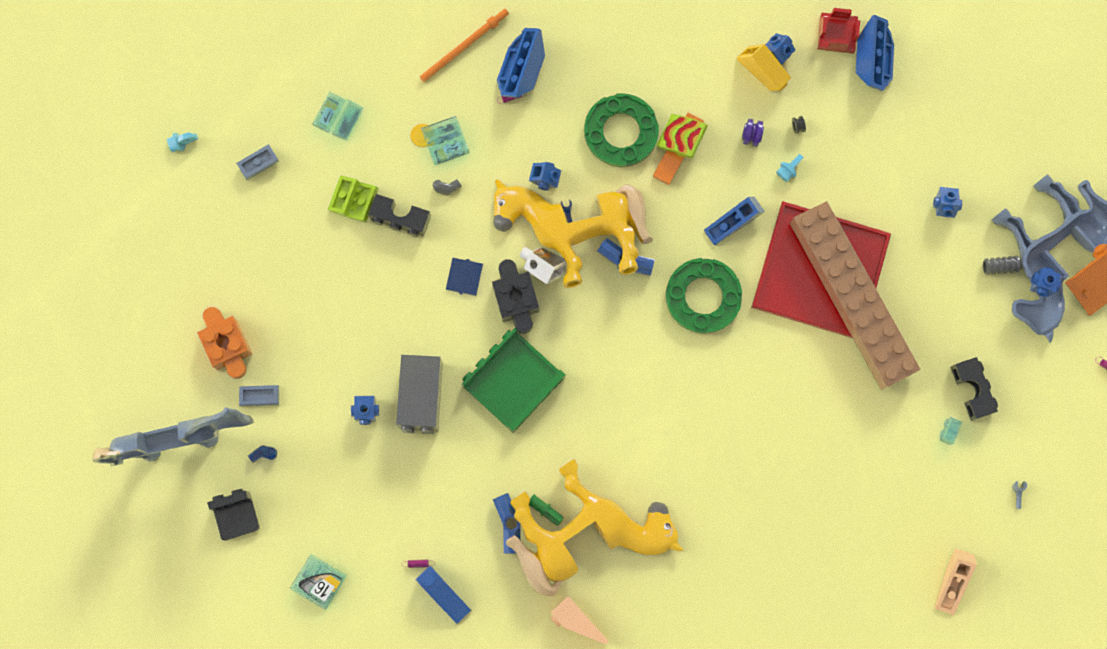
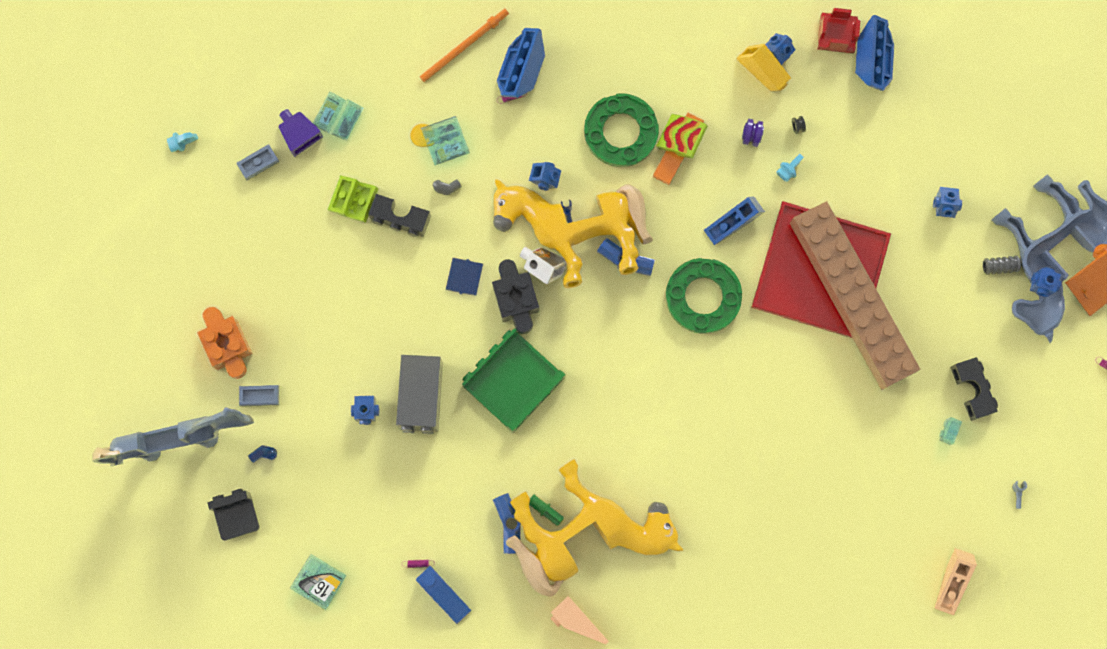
(298, 131): none -> dark purple torso

